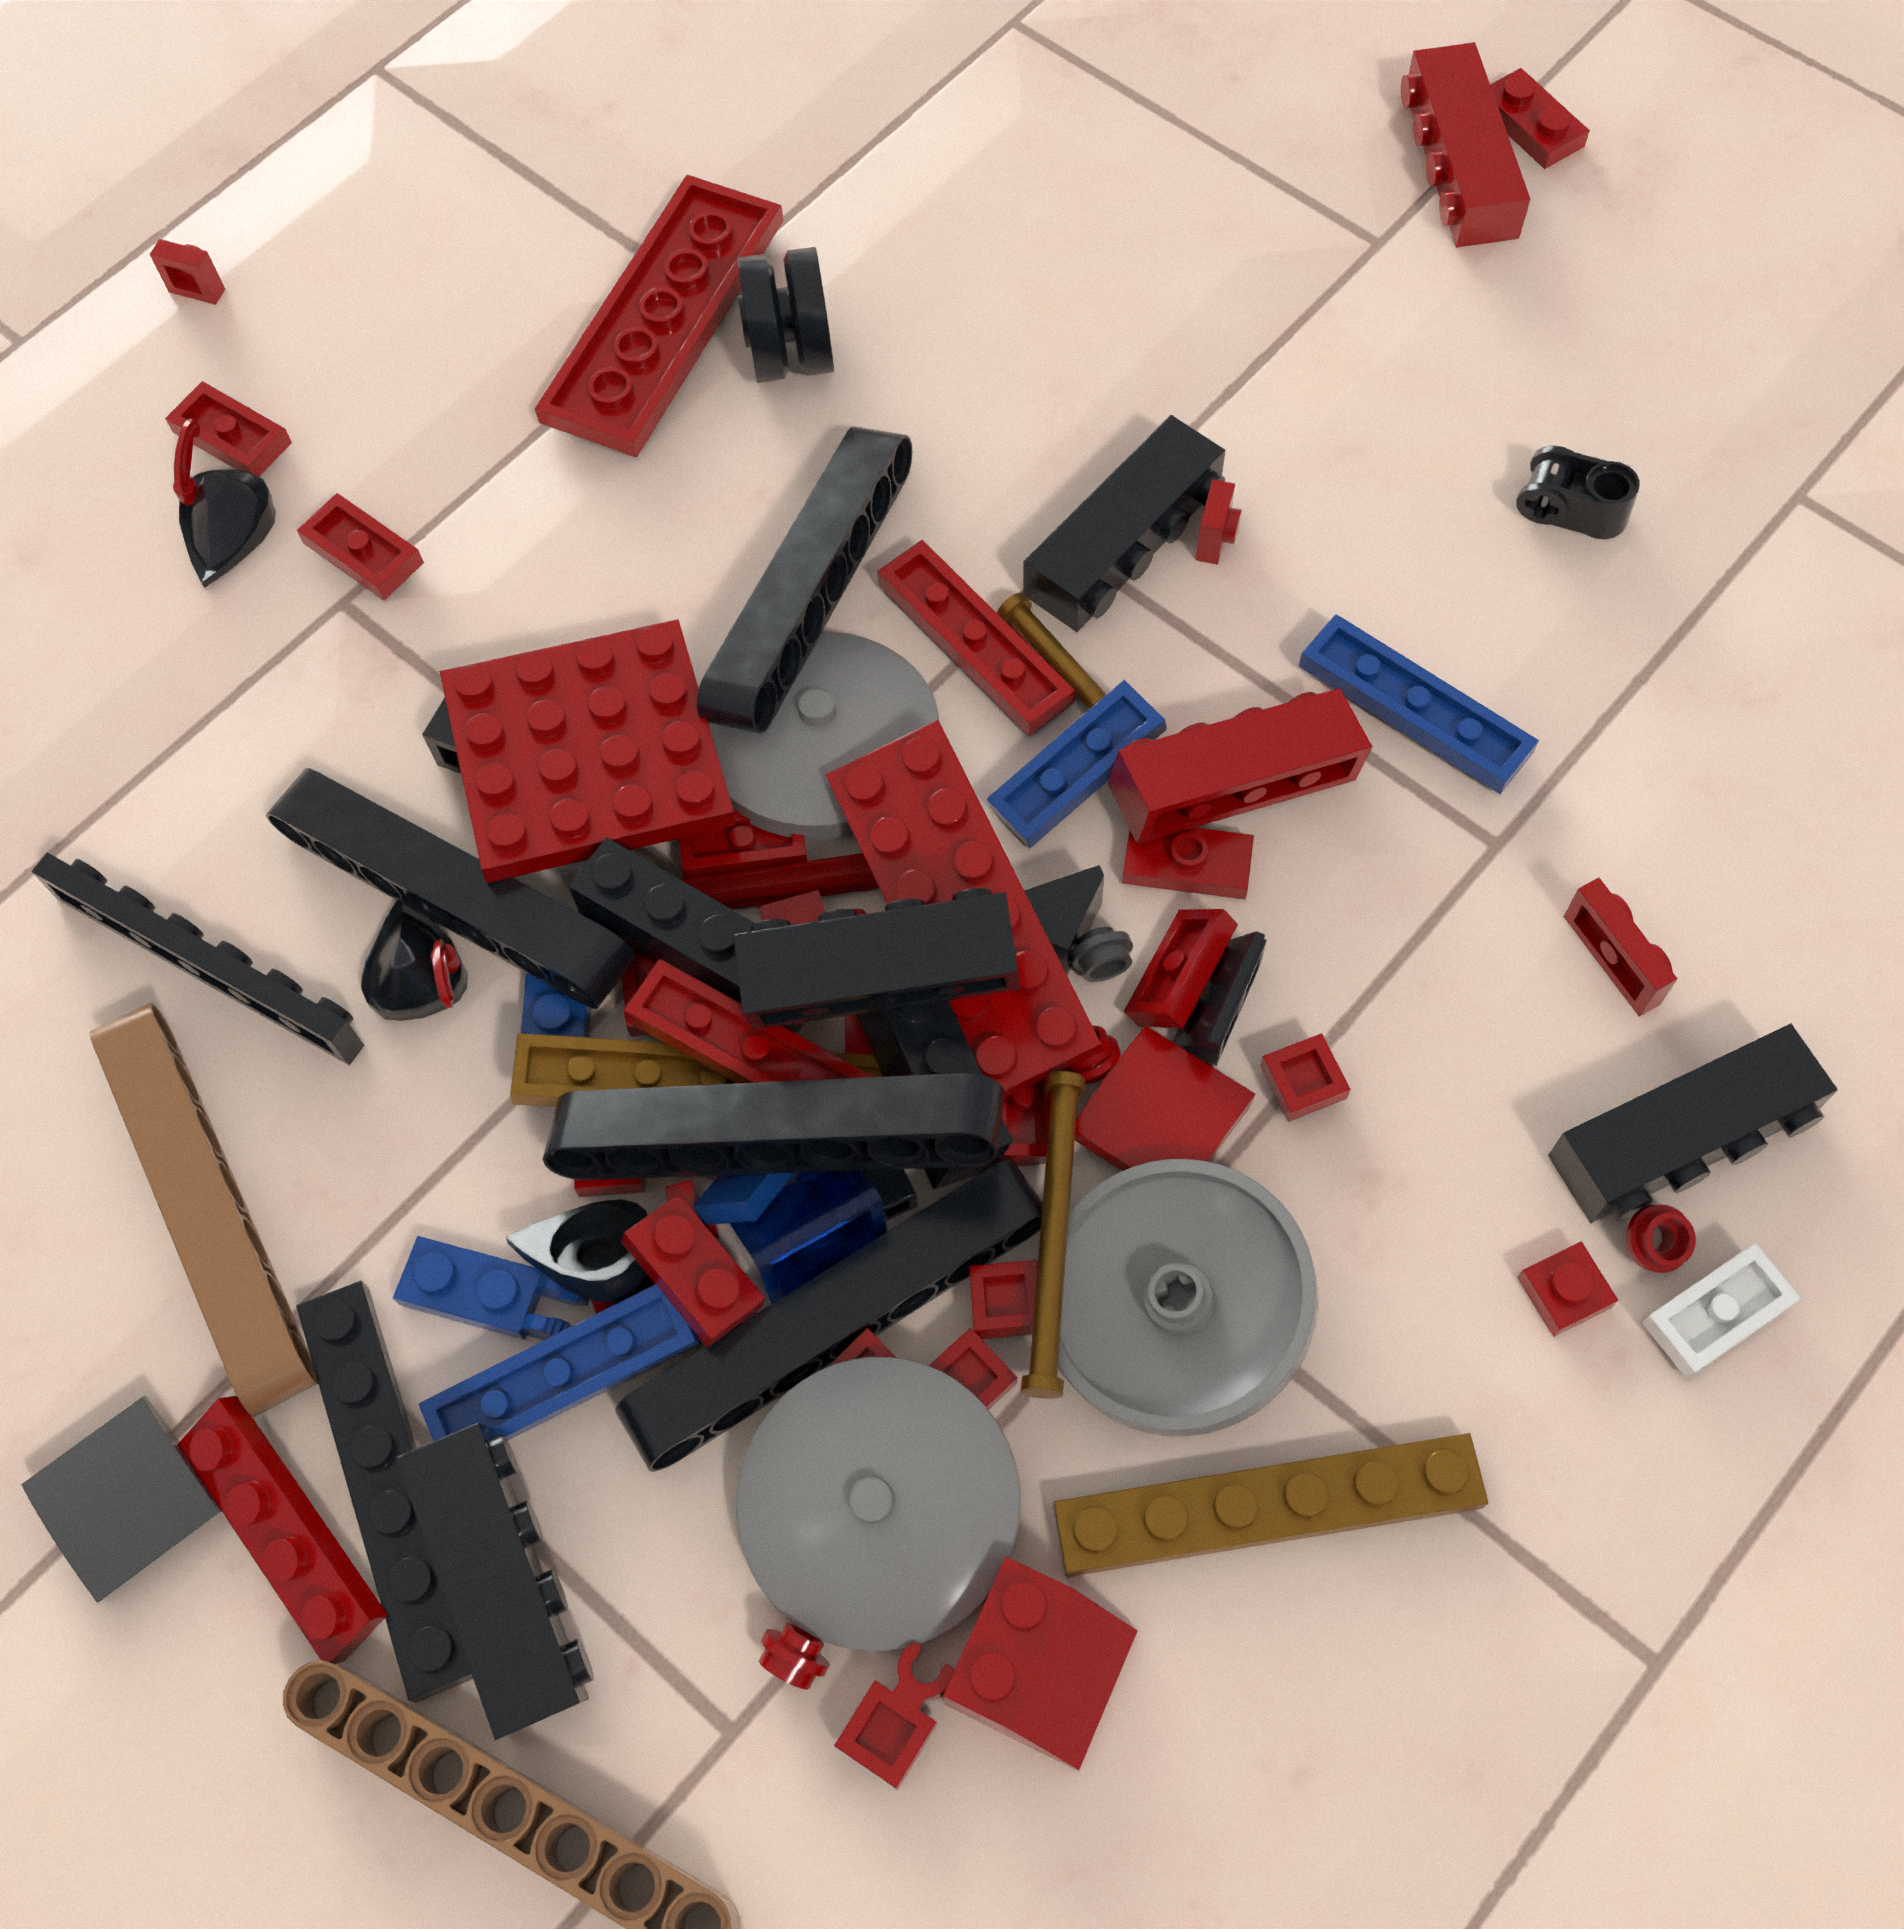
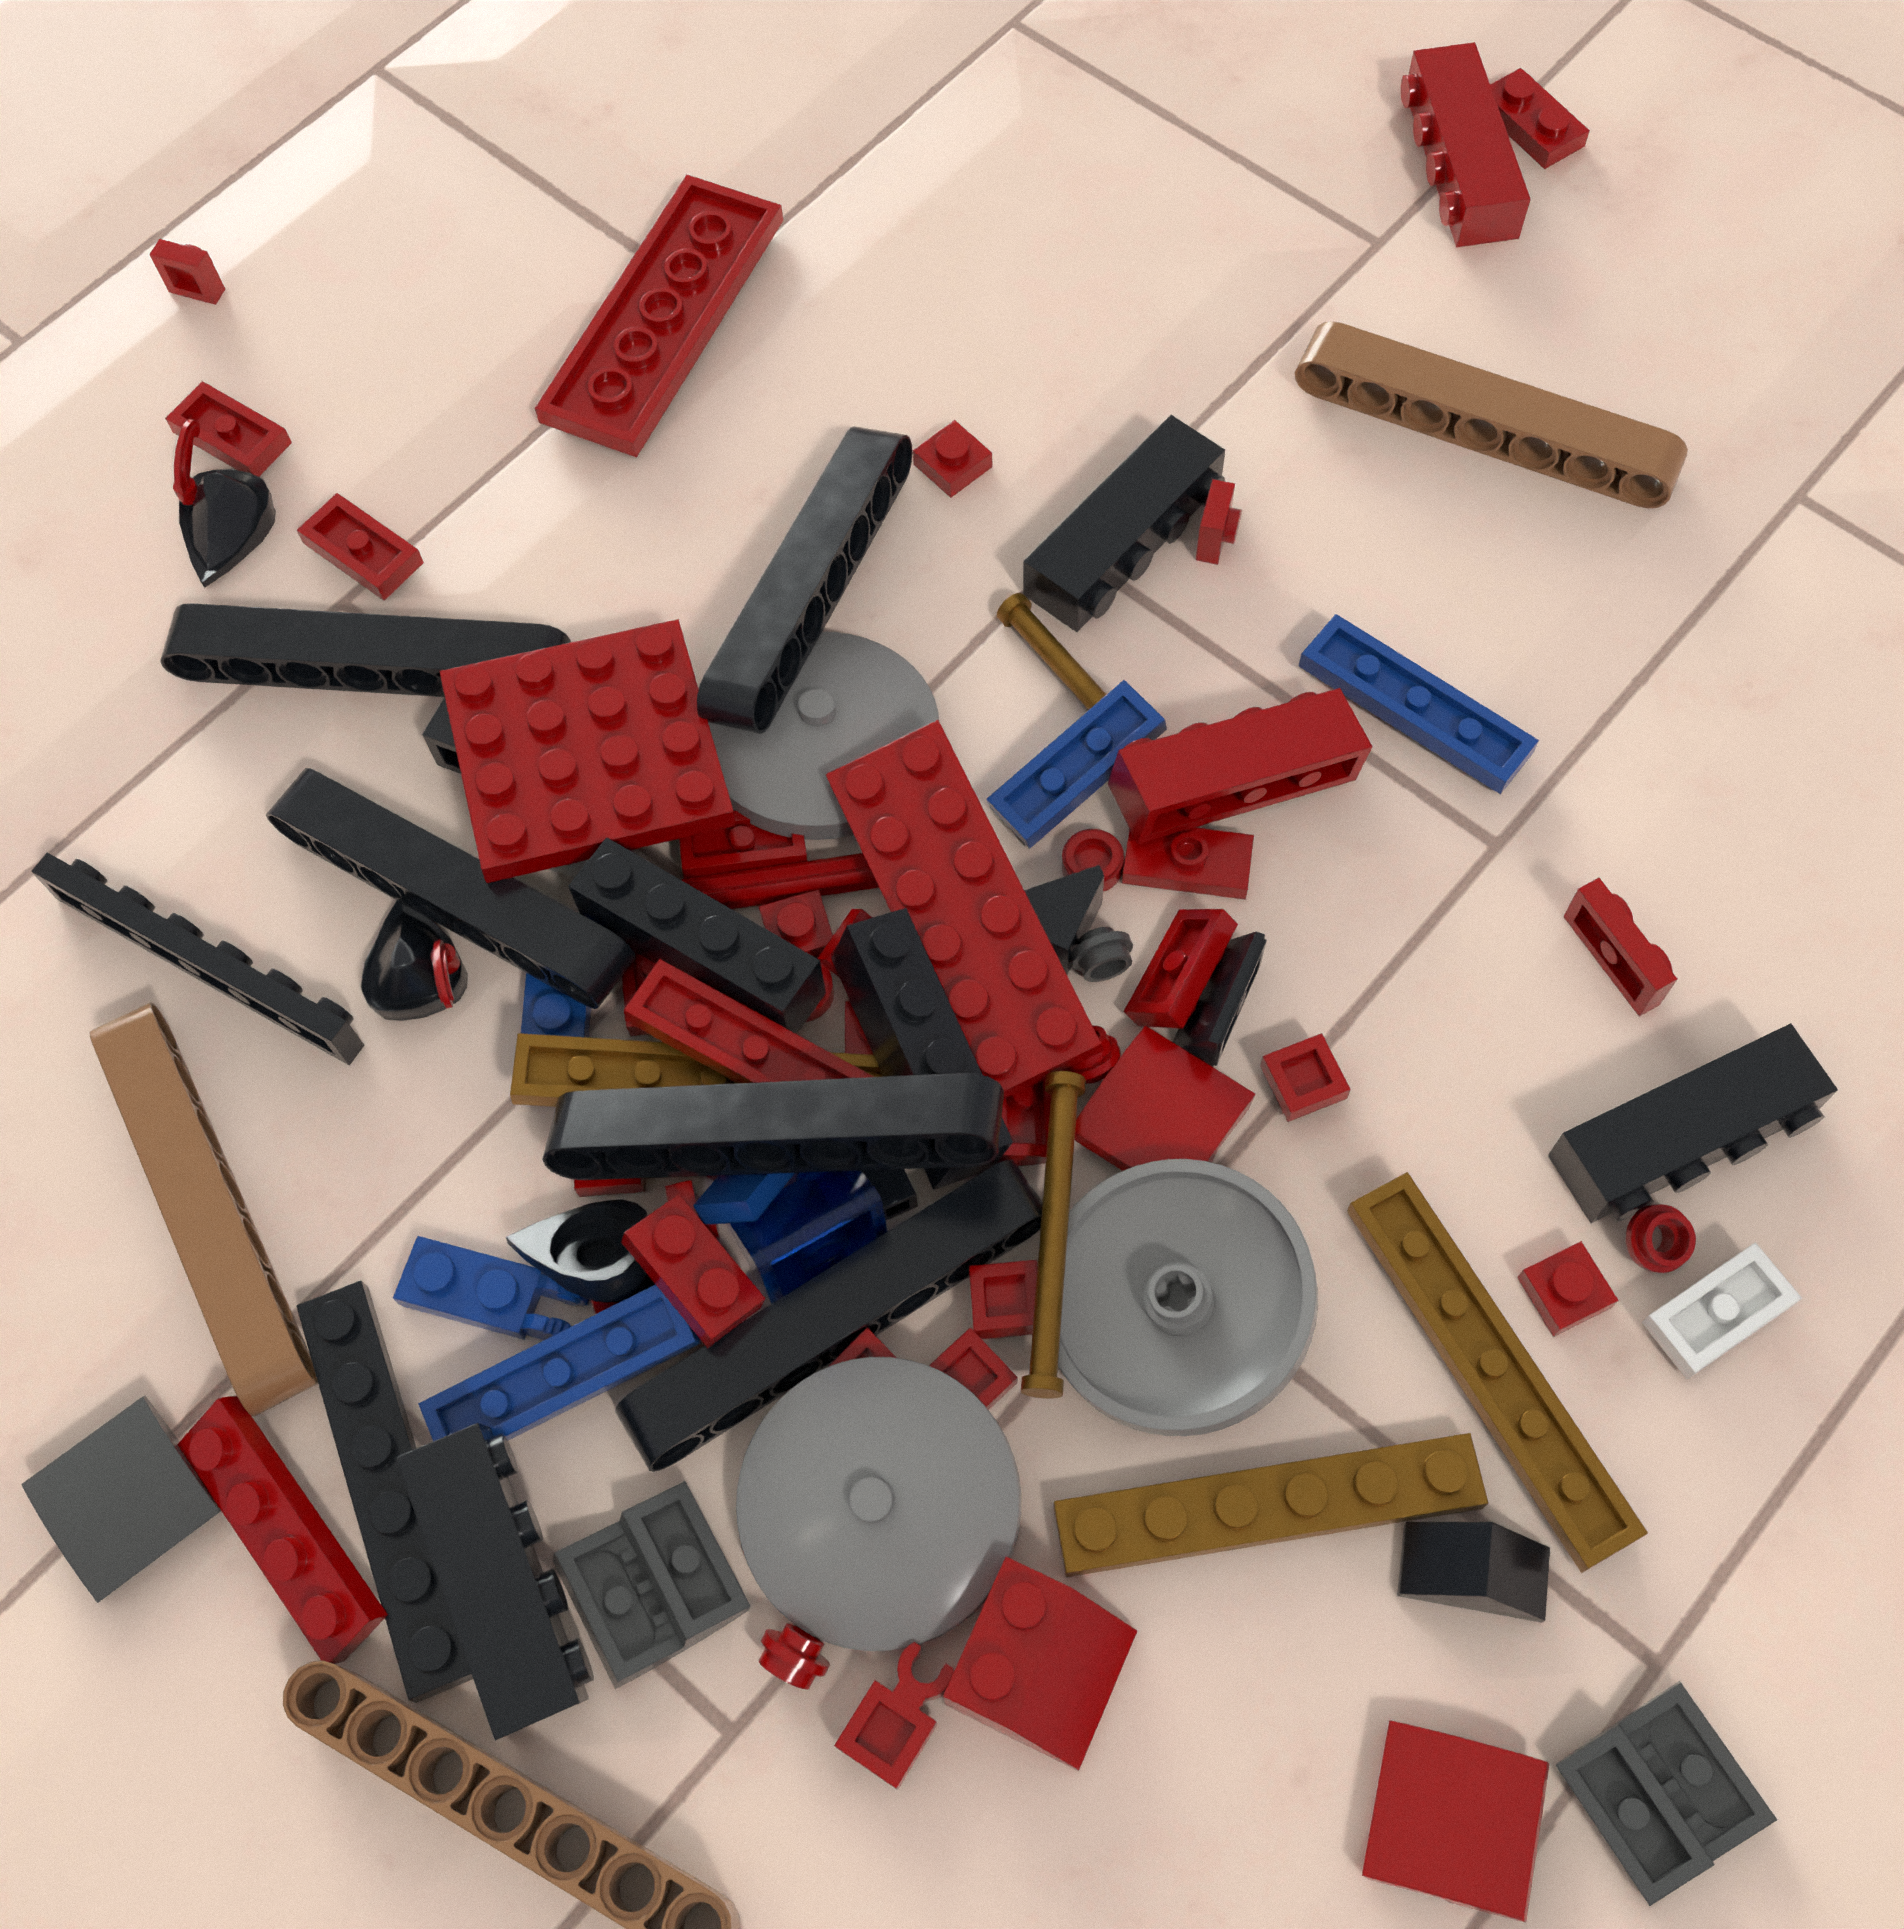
(337, 648): none -> black beam
(650, 1584): none -> dark grey slope
(785, 314): black wheel -> none
(876, 959): black brick -> none
(952, 458): none -> red plate
(976, 637): red plate -> none
(1094, 848): none -> red tile
(1456, 1820): none -> red slope
(1475, 1568): none -> black slope
(1492, 414): none -> medium nougat beam
(1496, 1373): none -> pearl gold plate
(1583, 494): black piece -> none
(1665, 1793): none -> dark grey slope

